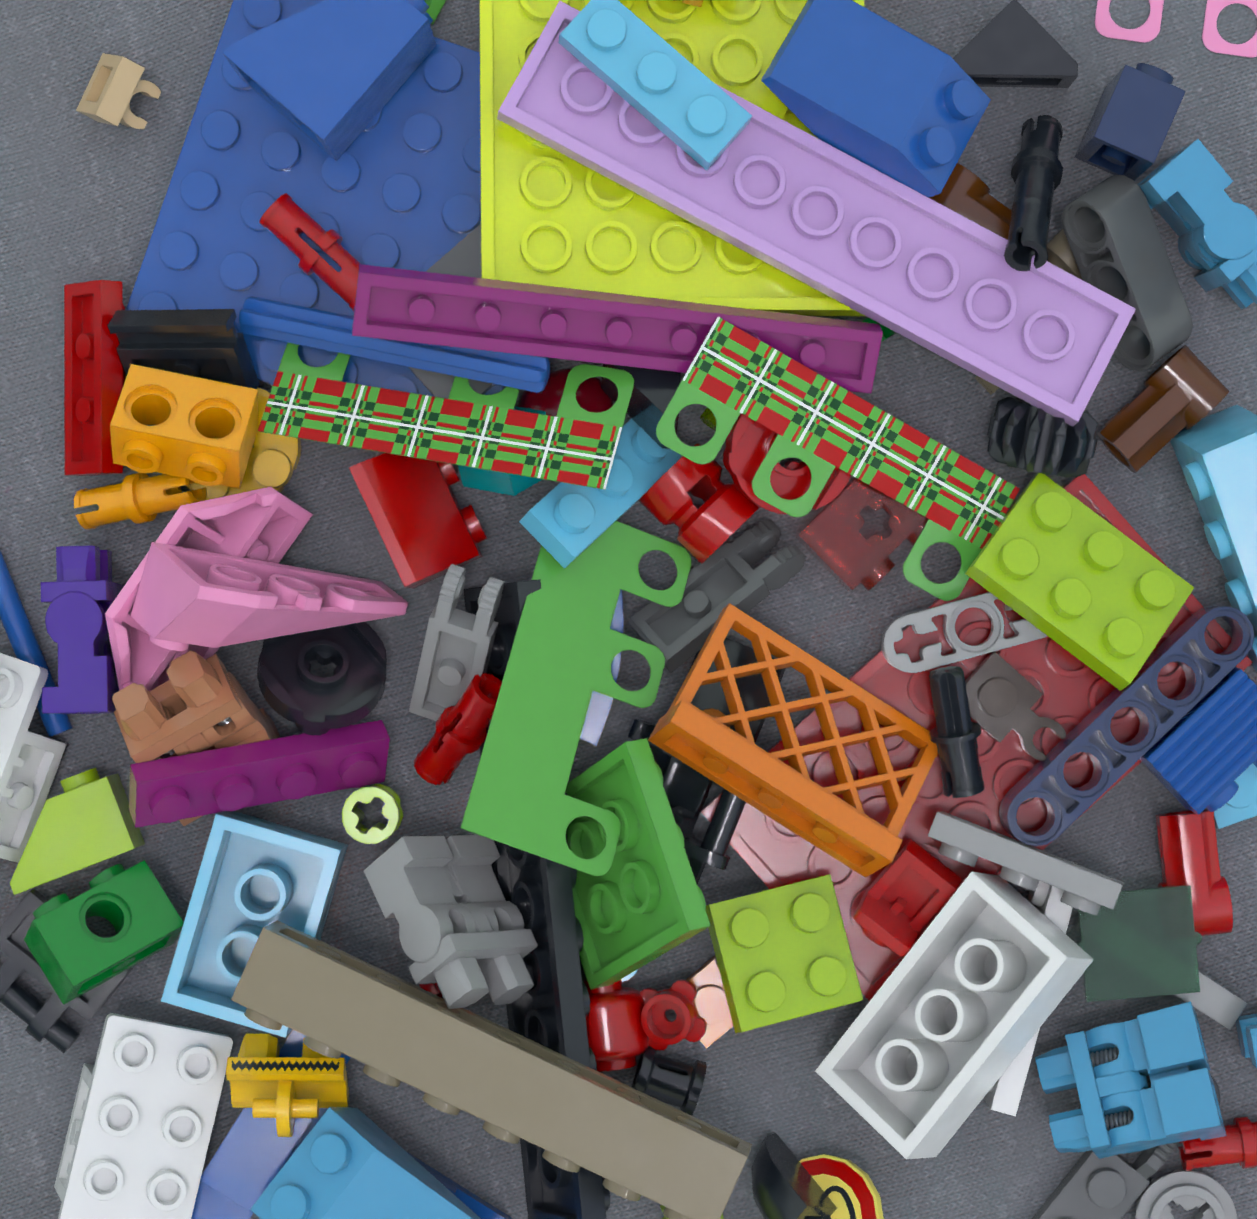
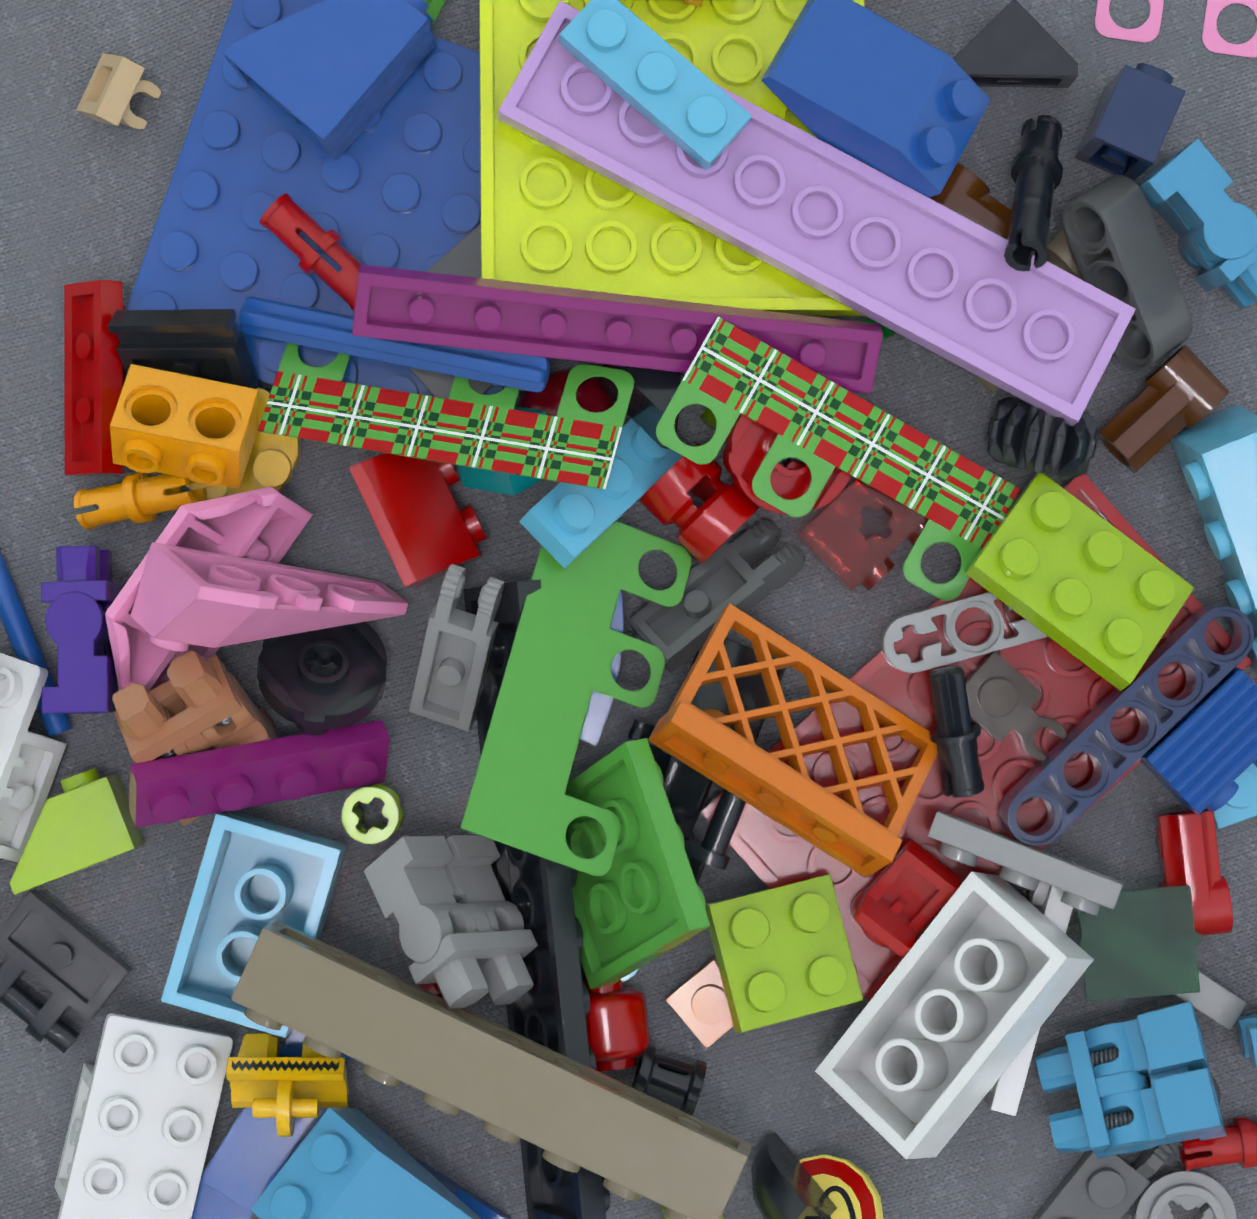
(80, 960): green brick -> none
(459, 730): red pin -> none
(665, 1032): red plate -> none

